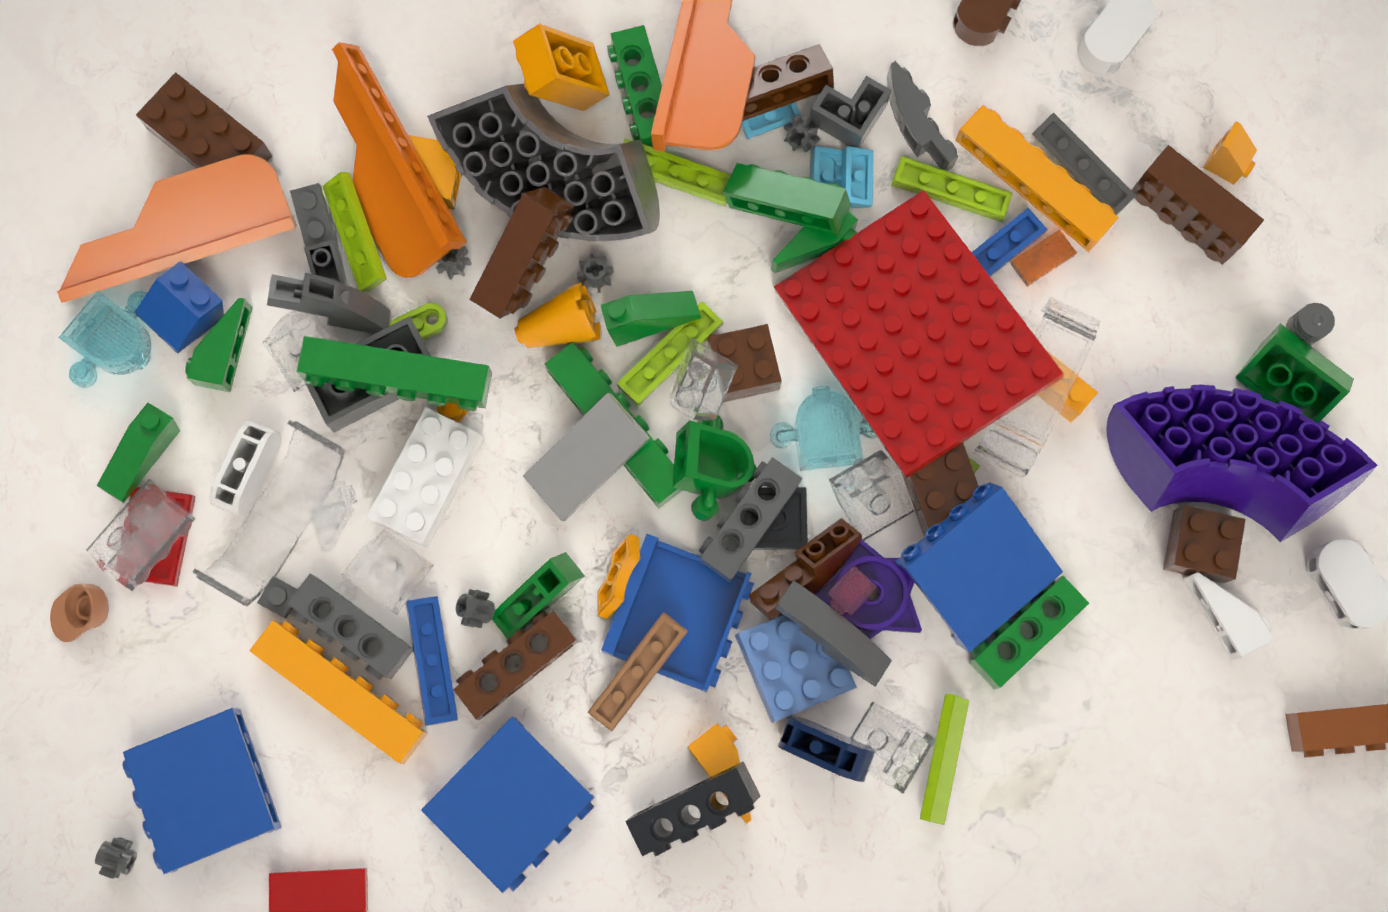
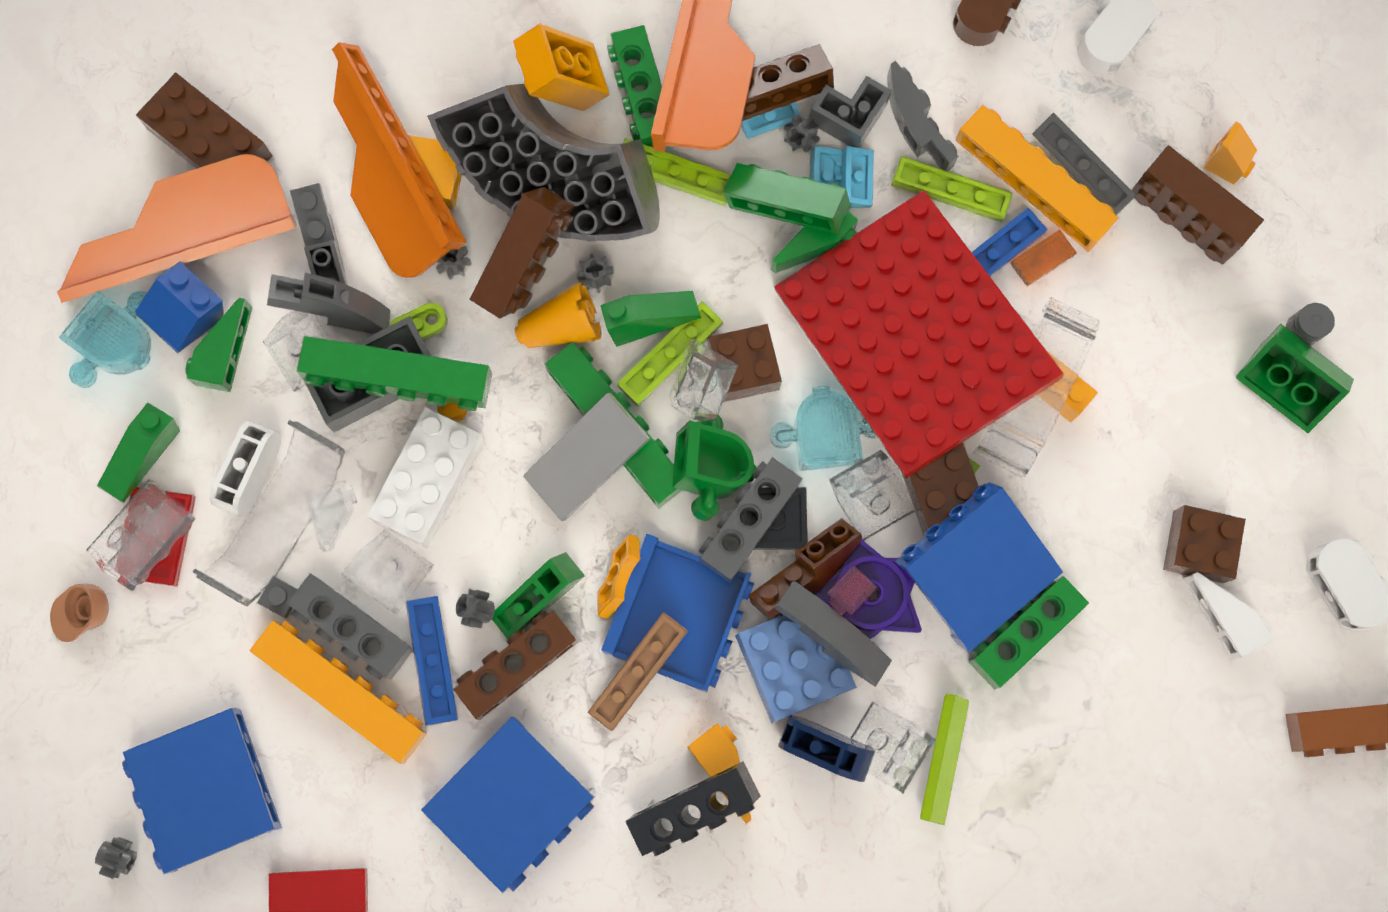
(354, 232): lime plate -> none
(1233, 455): dark purple brick -> none

